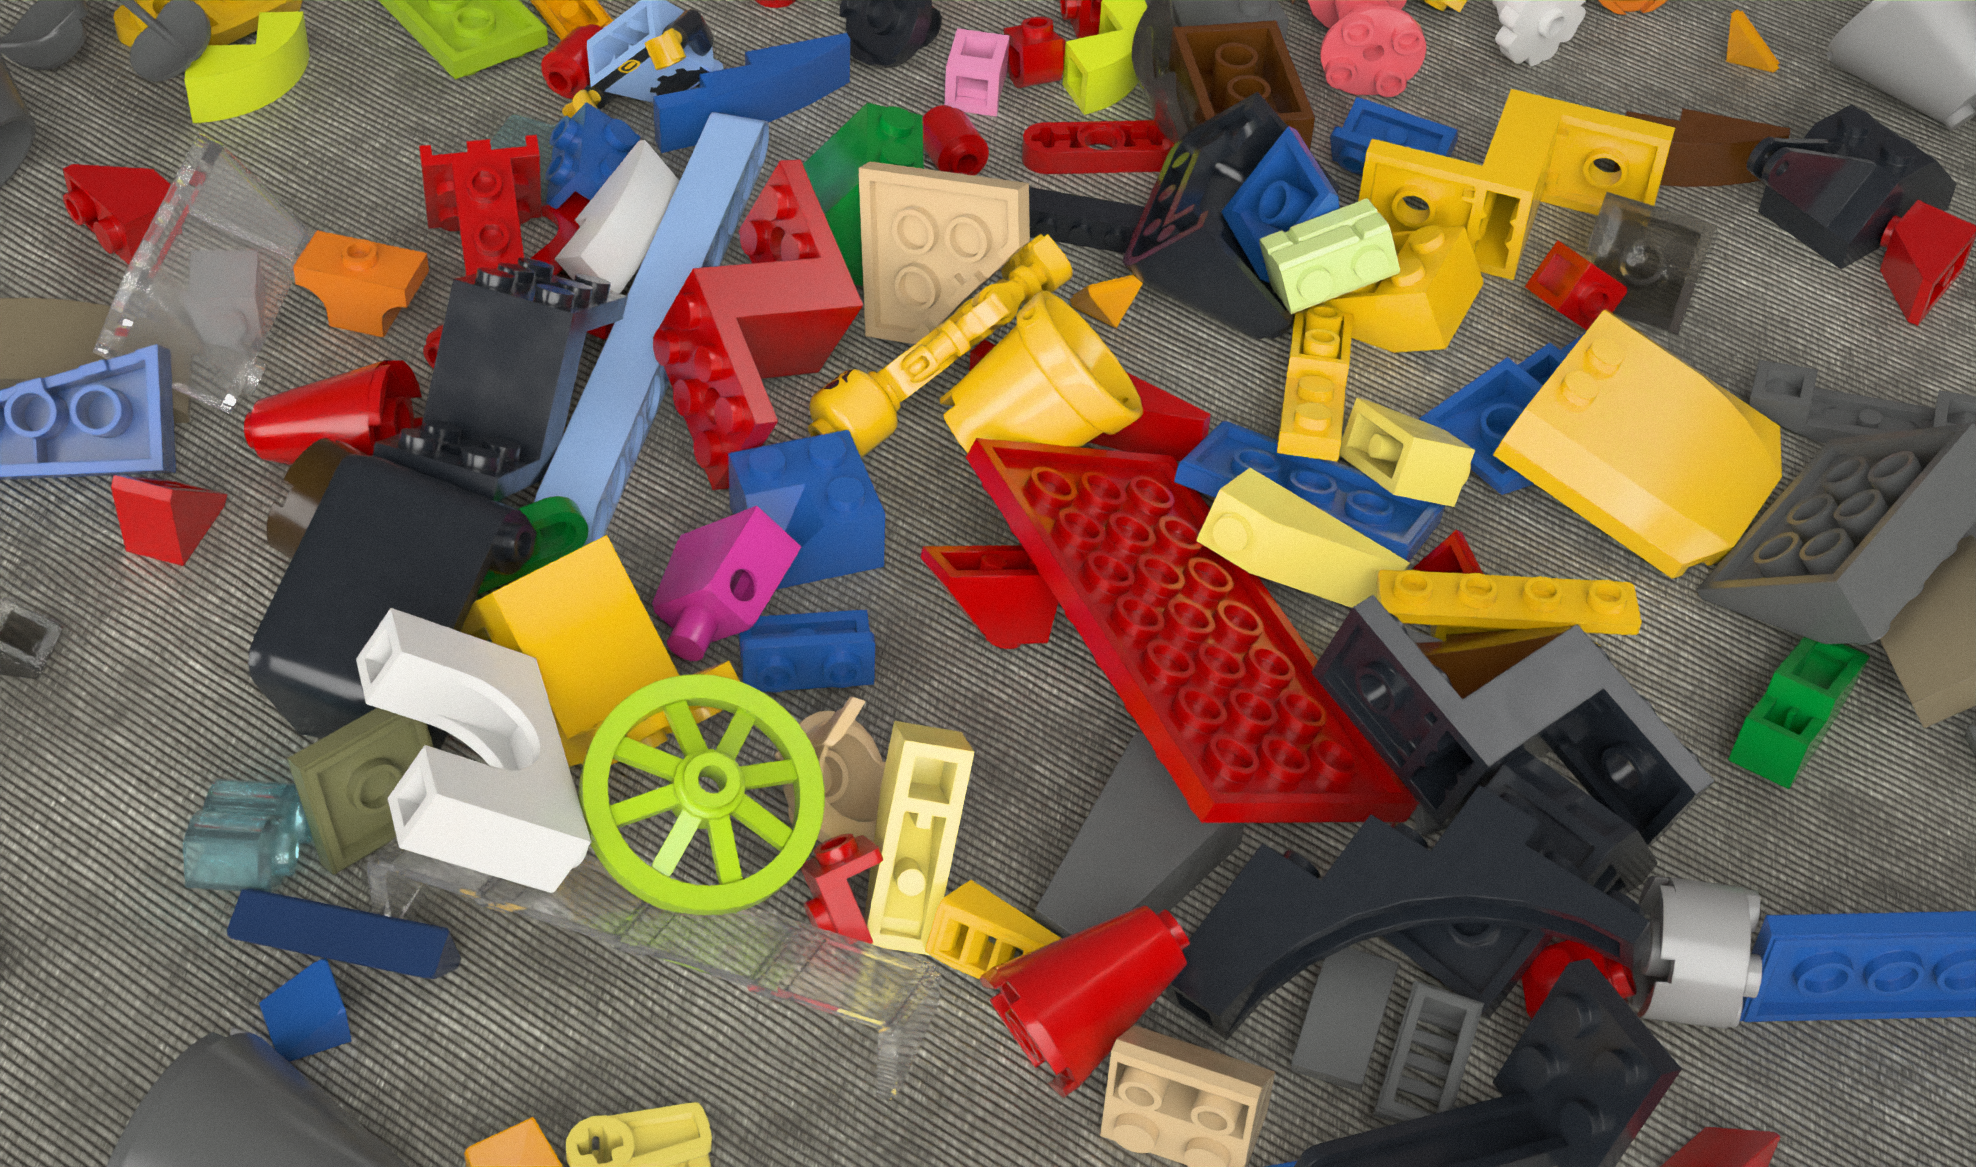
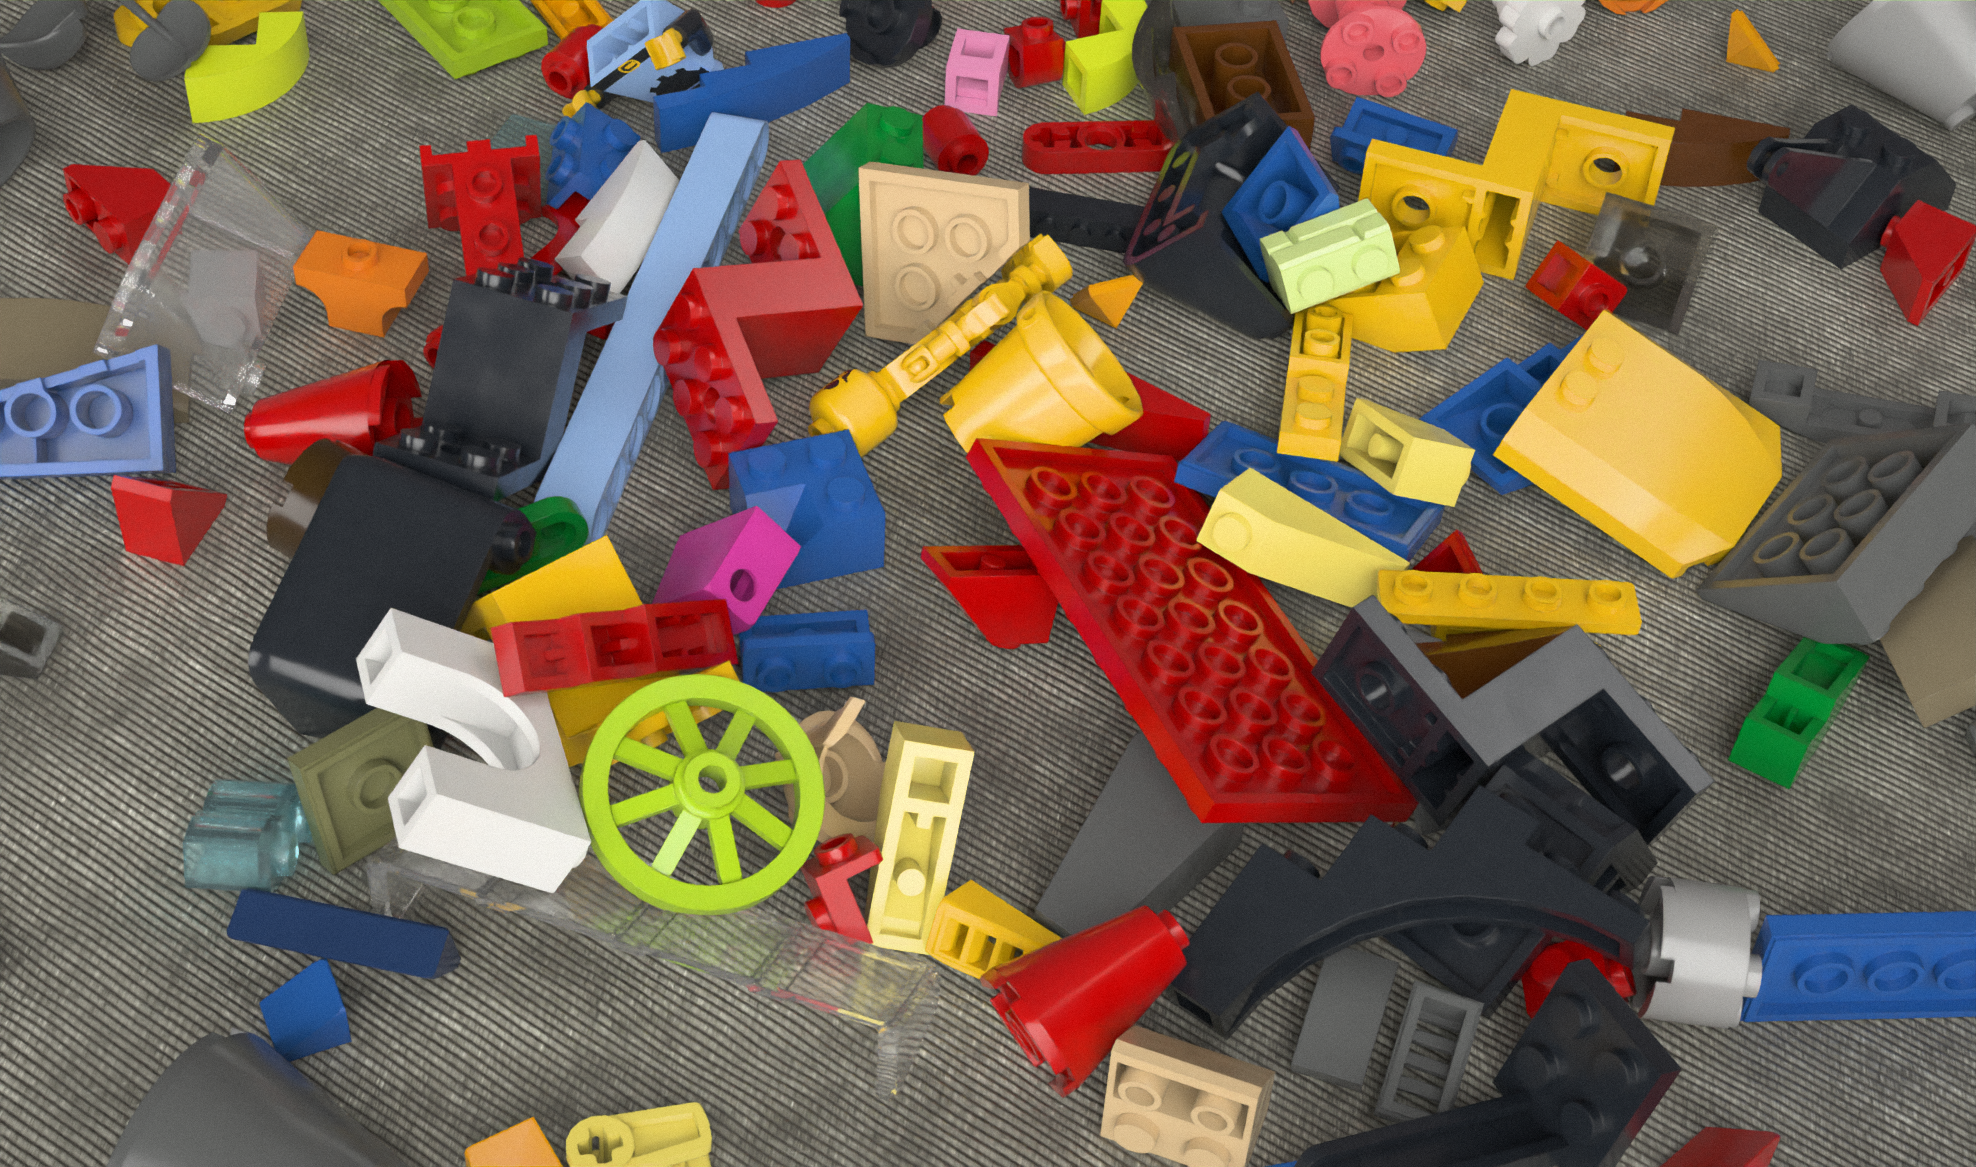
(613, 646): none -> red slope

